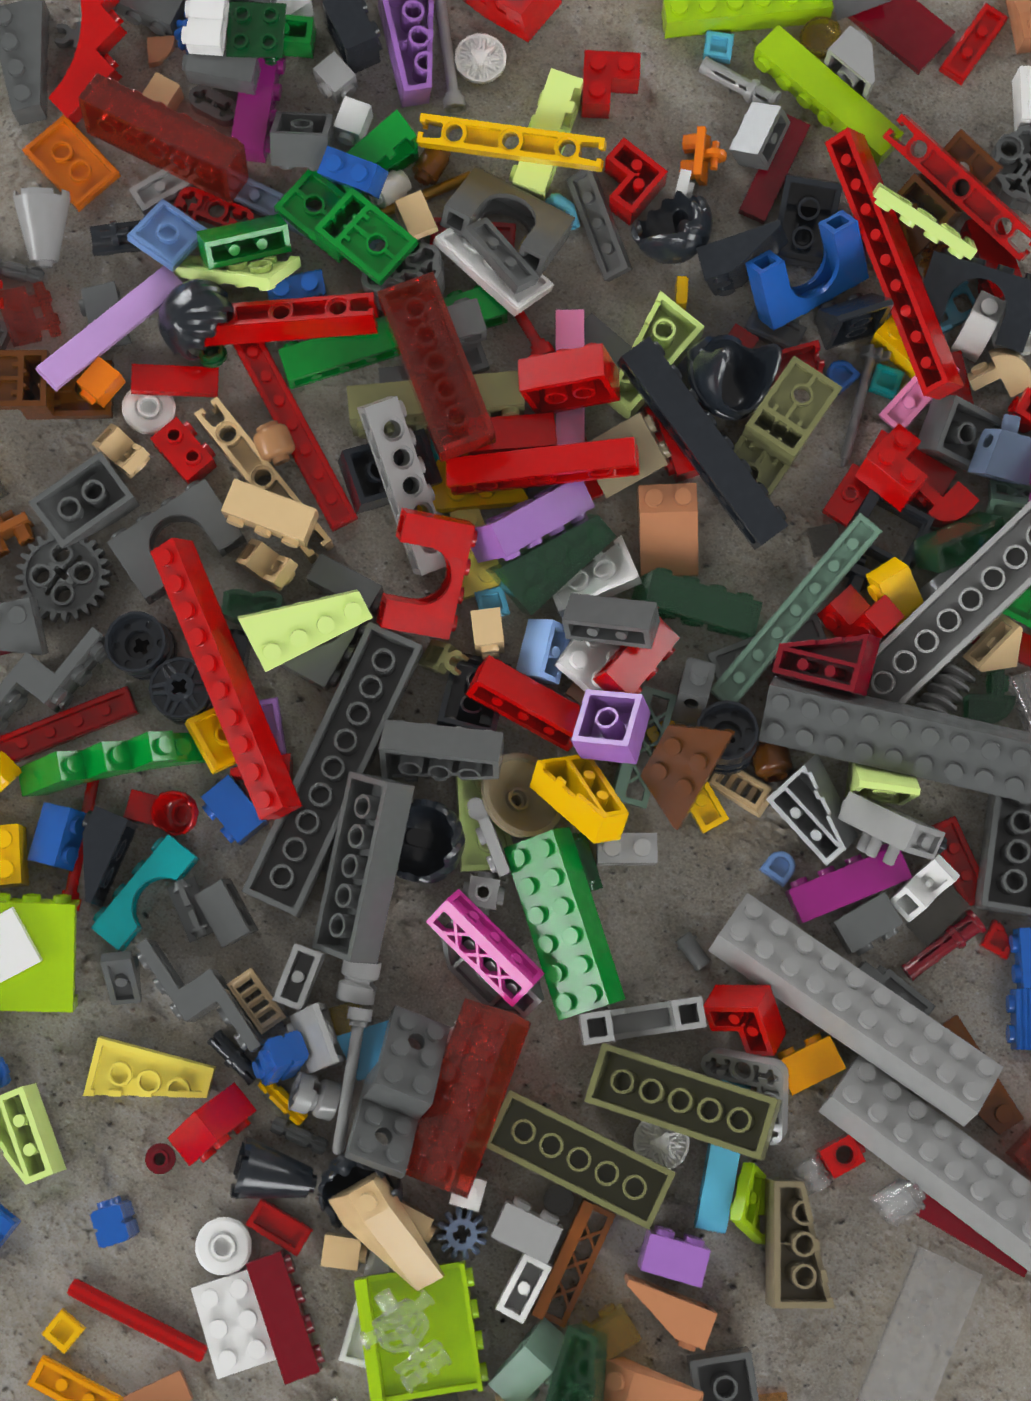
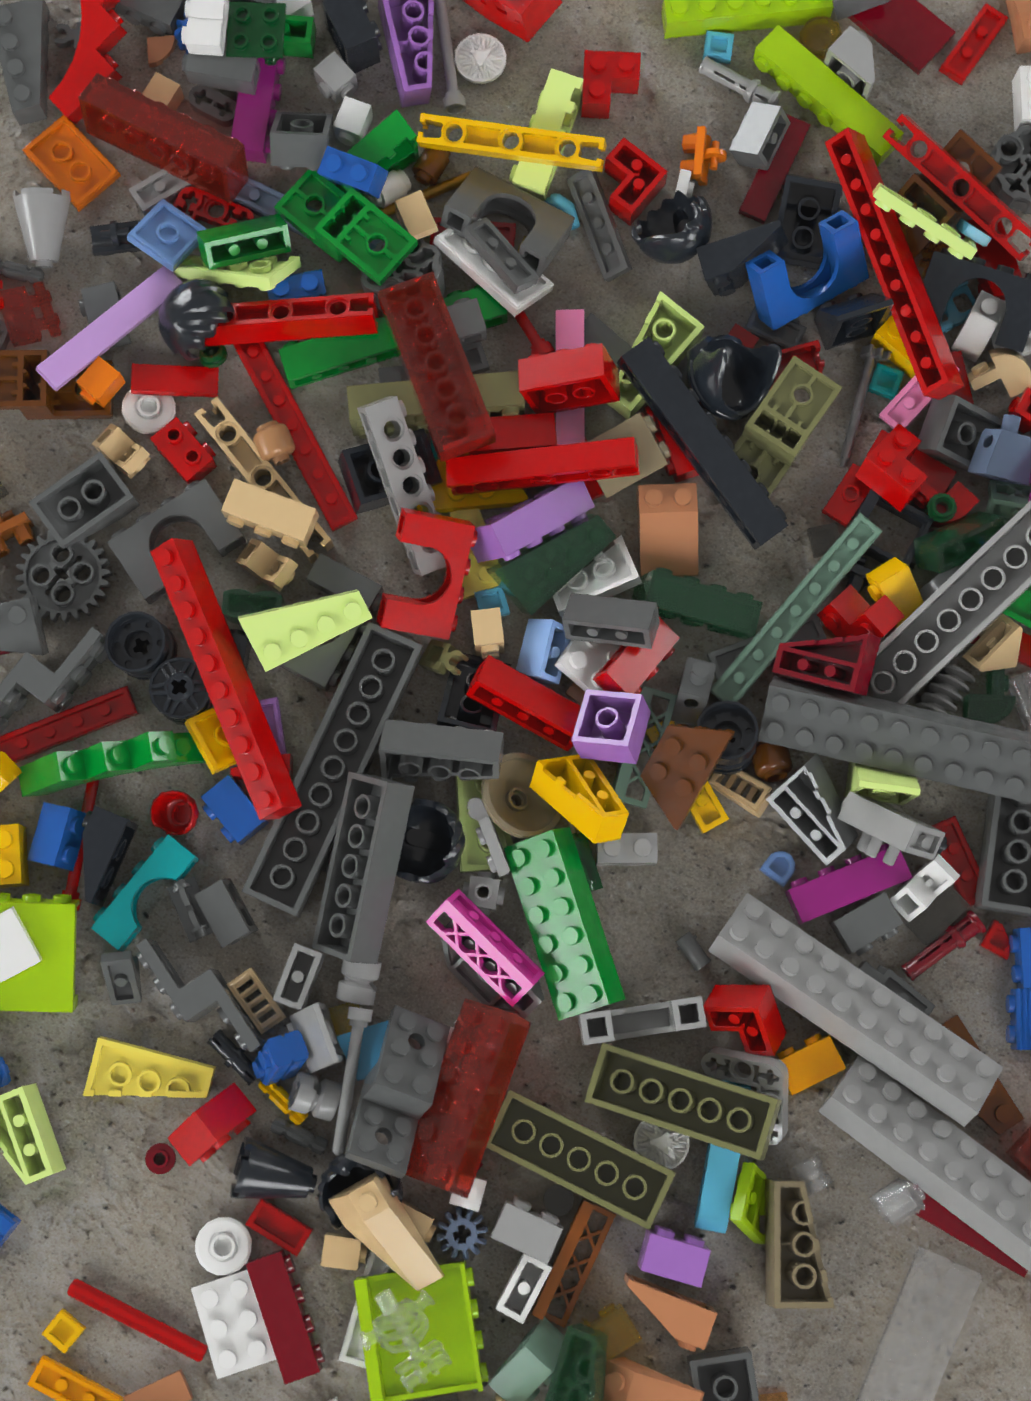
(114, 1222): blue brick -> none
(139, 807): red tile -> none
(681, 291): yellow tile -> none
(828, 1155): red brick -> none
(842, 374): blue tile -> none
(945, 500): none -> dark green plate
(973, 232): none -> medium azure tile

